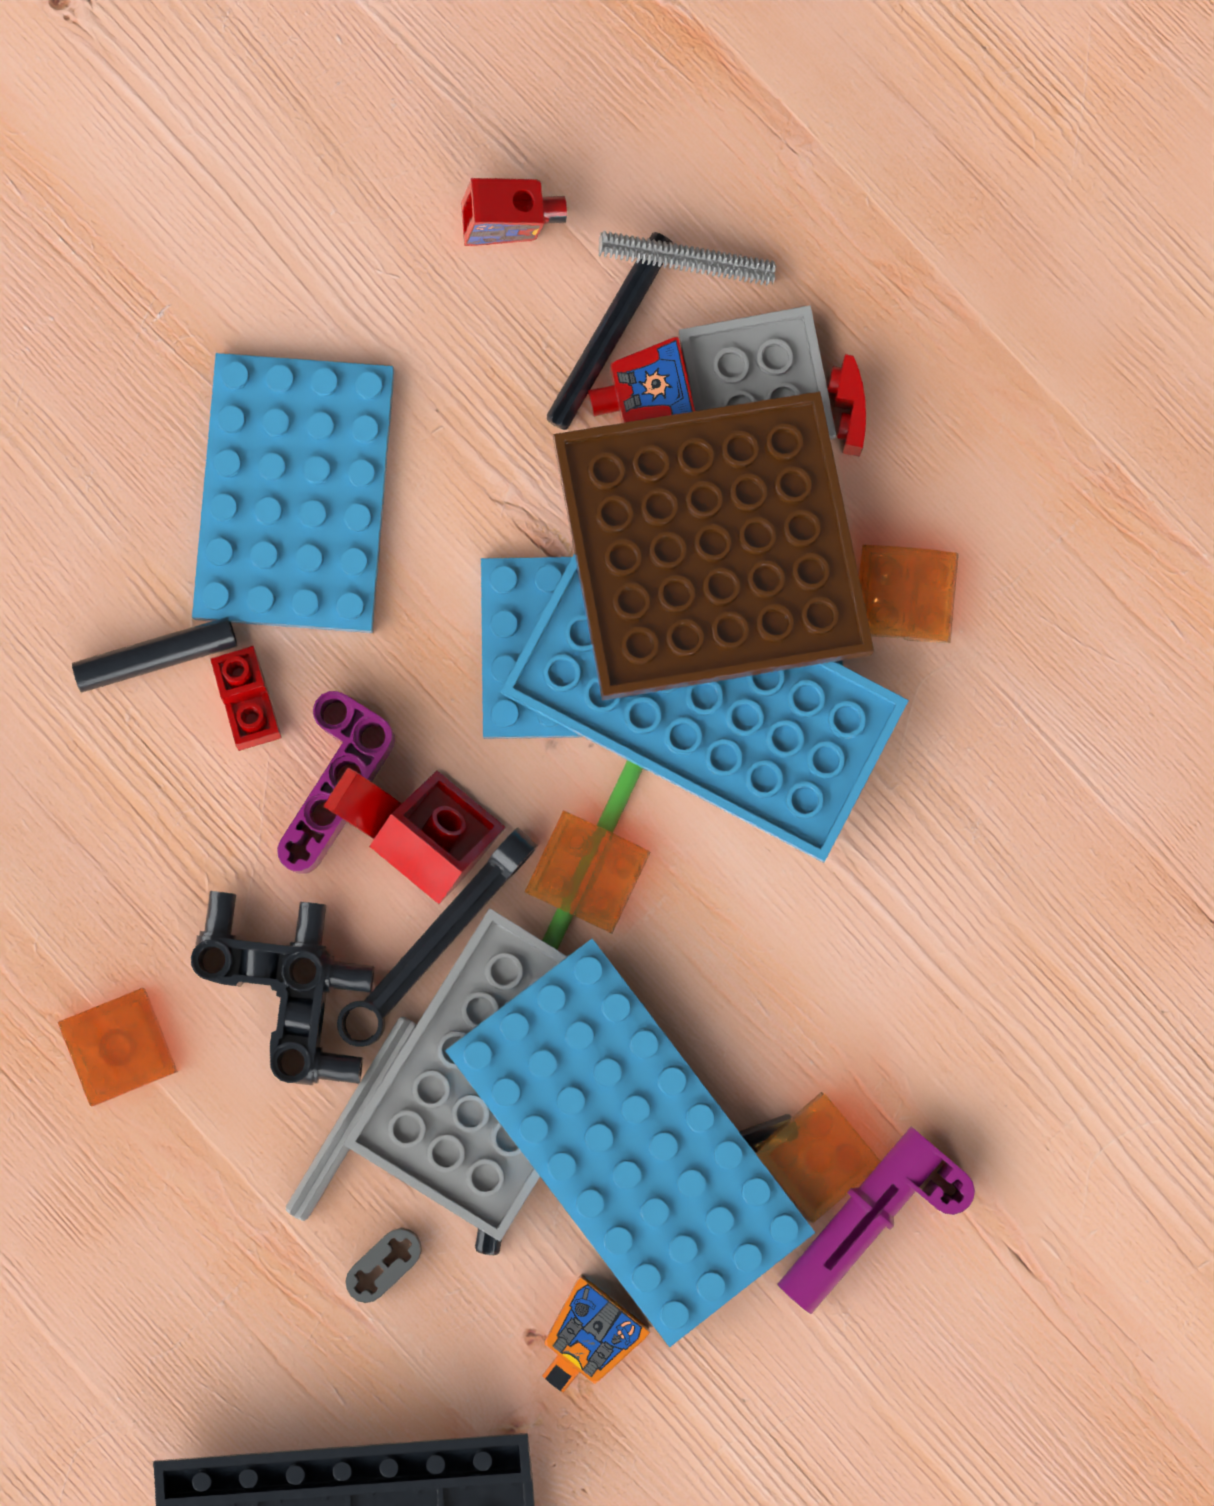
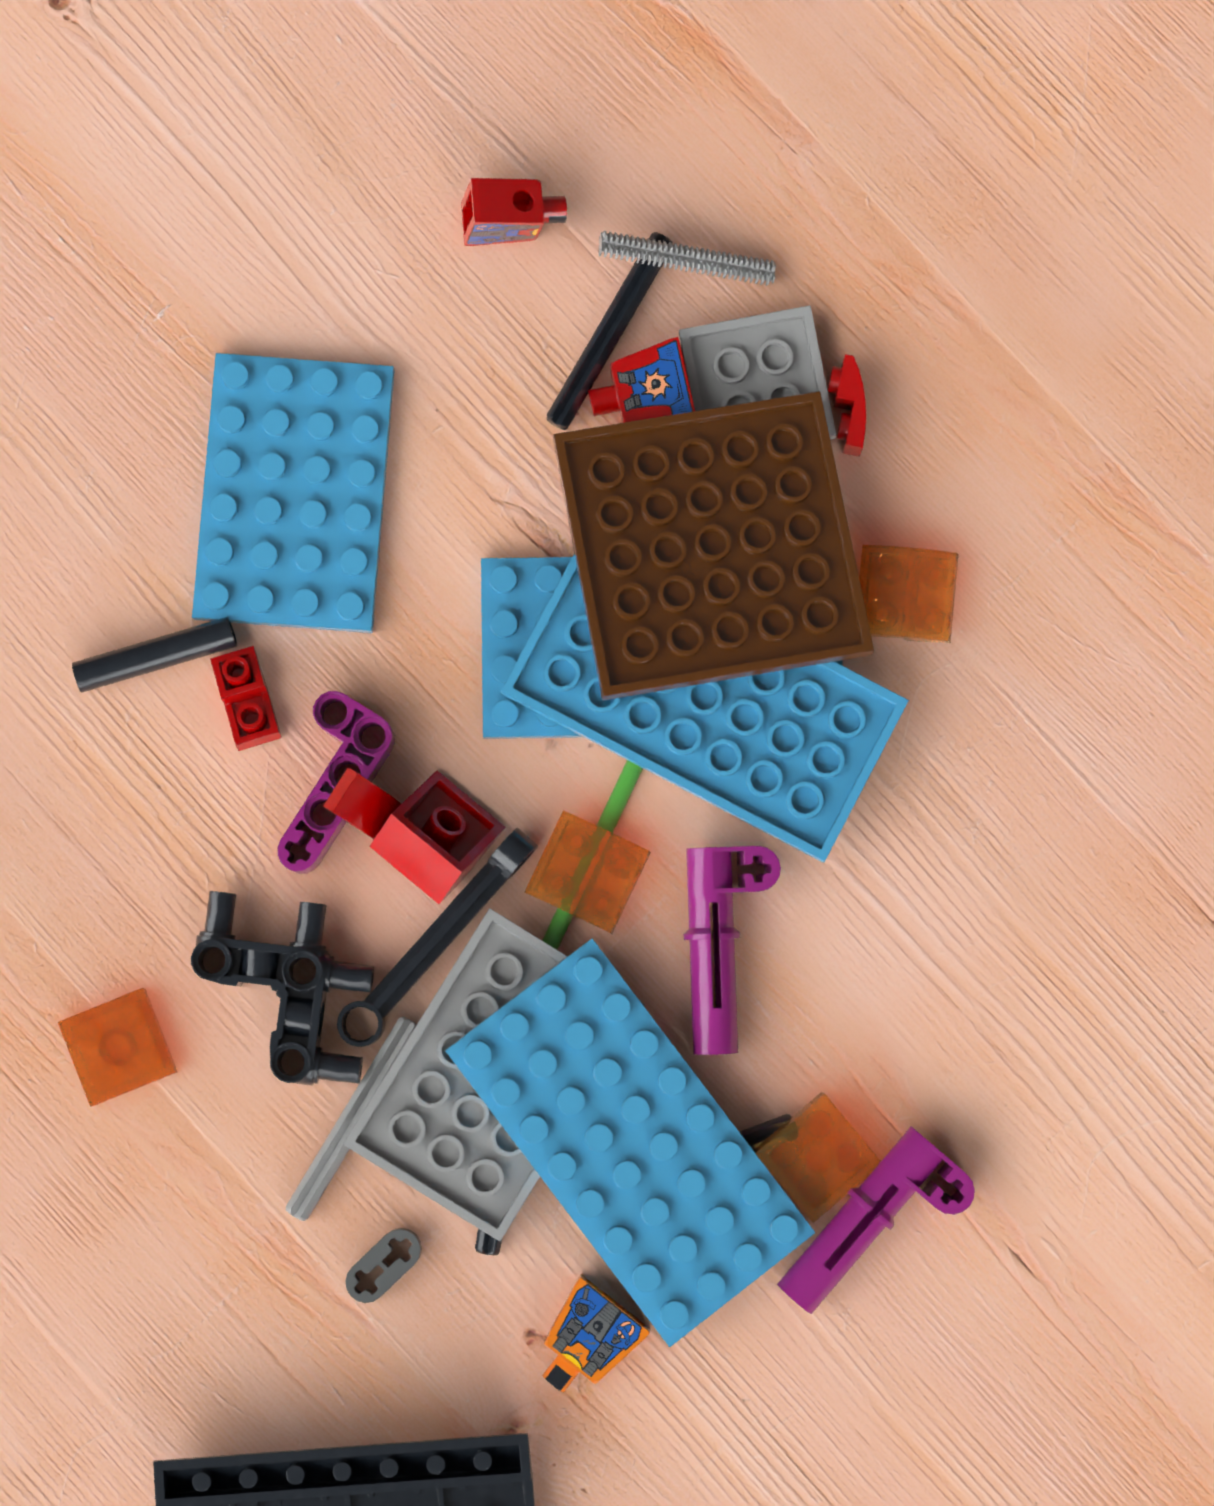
(711, 882): none -> magenta piece

